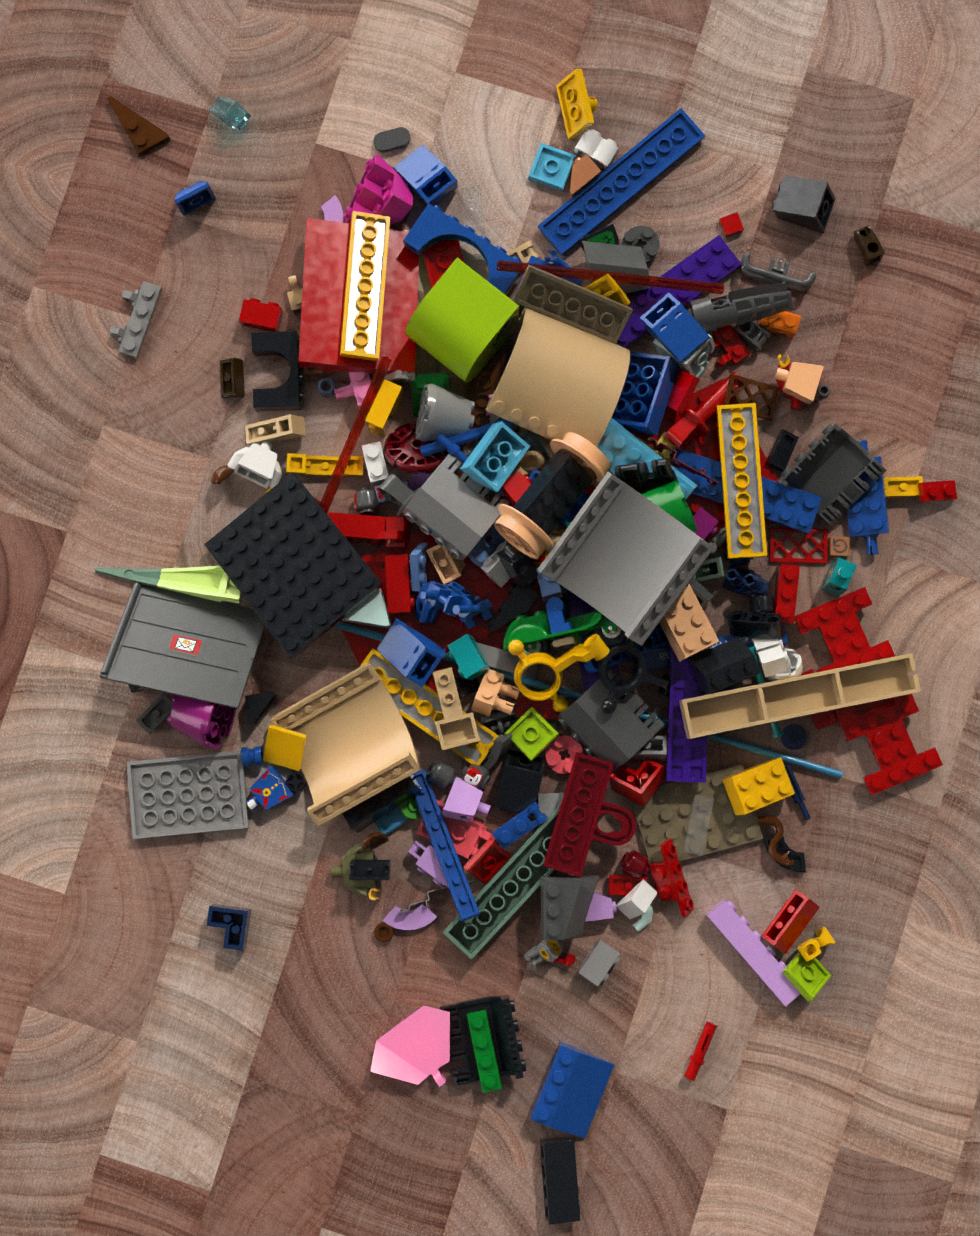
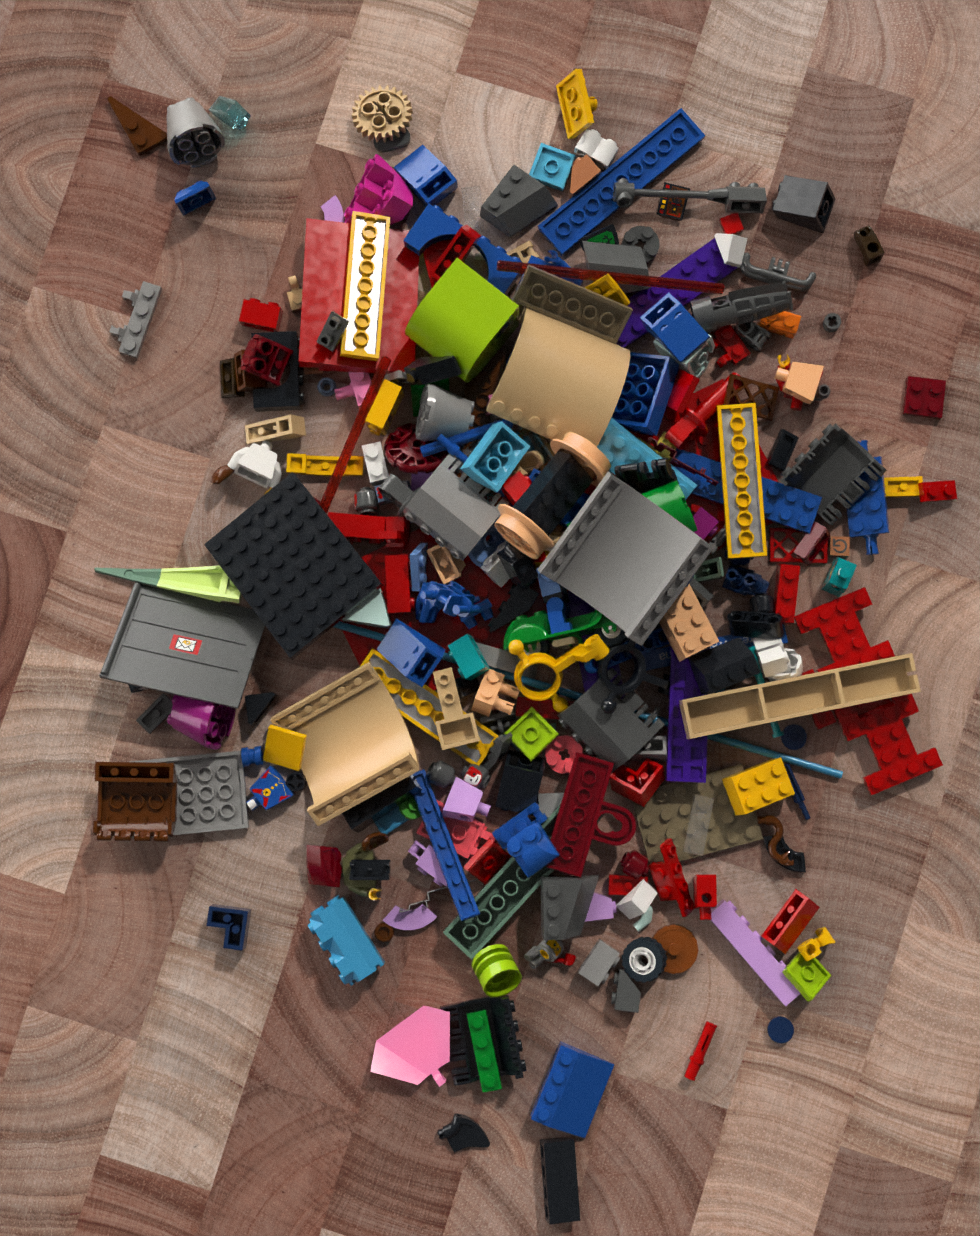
(135, 801): none -> reddish brown slope
(192, 134): none -> light grey cone
(246, 381): none -> reddish brown slope
(265, 359): none -> dark red slope
(323, 865): none -> dark red slope
(332, 331): none -> dark grey hips
(345, 940): none -> dark azure brick
(395, 104): none -> tan gear
(431, 369): none -> black slope
(459, 248): none -> red brick
(463, 1133): none -> black arm
(496, 970): none -> lime wheel
(516, 202): none -> dark grey wedge
(532, 849): none -> blue slope
(627, 994): none -> dark grey slope
(636, 968): none -> black wheel
(672, 207): none -> piece
(679, 946): none -> dark orange wheel
(705, 886): none -> red torso
(731, 248): none -> white slope
(736, 198): none -> dark grey bar
(780, 1029): none -> dark blue piece
(812, 543): none -> dark red slope
(832, 328): none -> dark grey bush
(924, 397): none -> dark red plate

